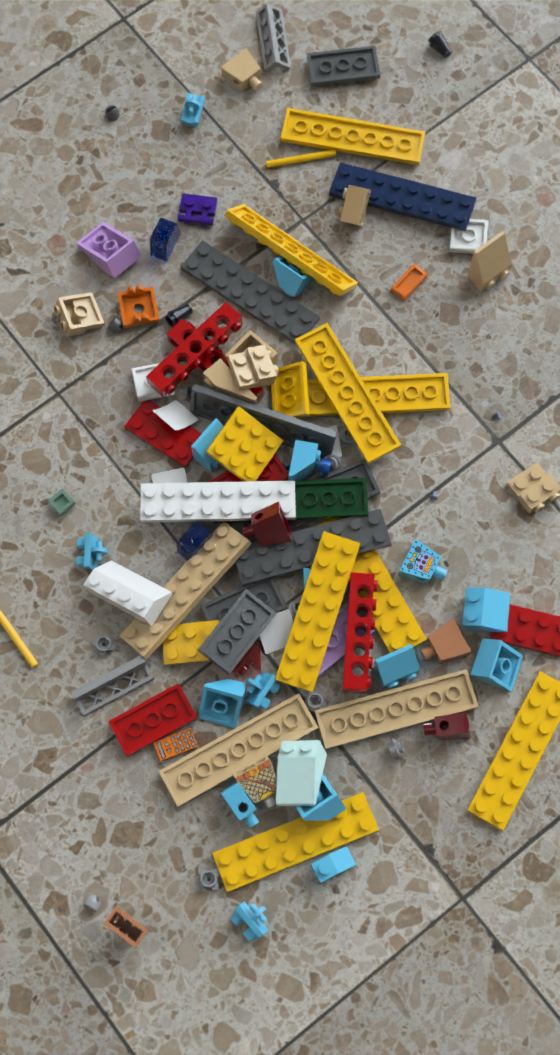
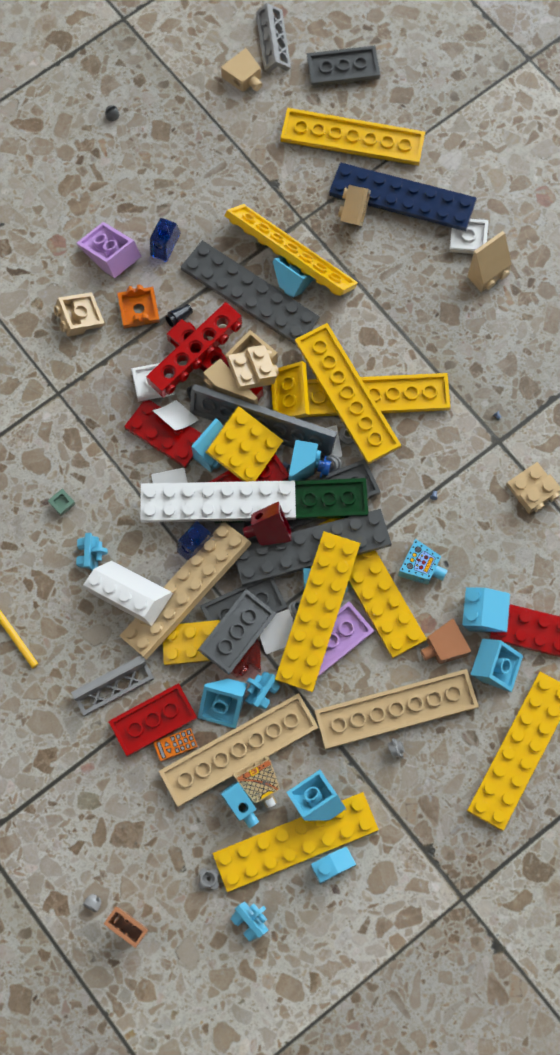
(103, 639): light grey plate -> none
(115, 325): dark grey hinge -> none
(192, 110): medium azure hips -> none
(197, 205): dark purple plate -> none
(299, 772): light aqua slope -> none
(300, 158): yellow bar -> none
(315, 695): light grey plate -> none
(358, 583): red brick -> none
(396, 667): medium azure slope -> none
(409, 282): orange tile -> none
(439, 43): black cone -> none
(457, 729): dark red torso -> none

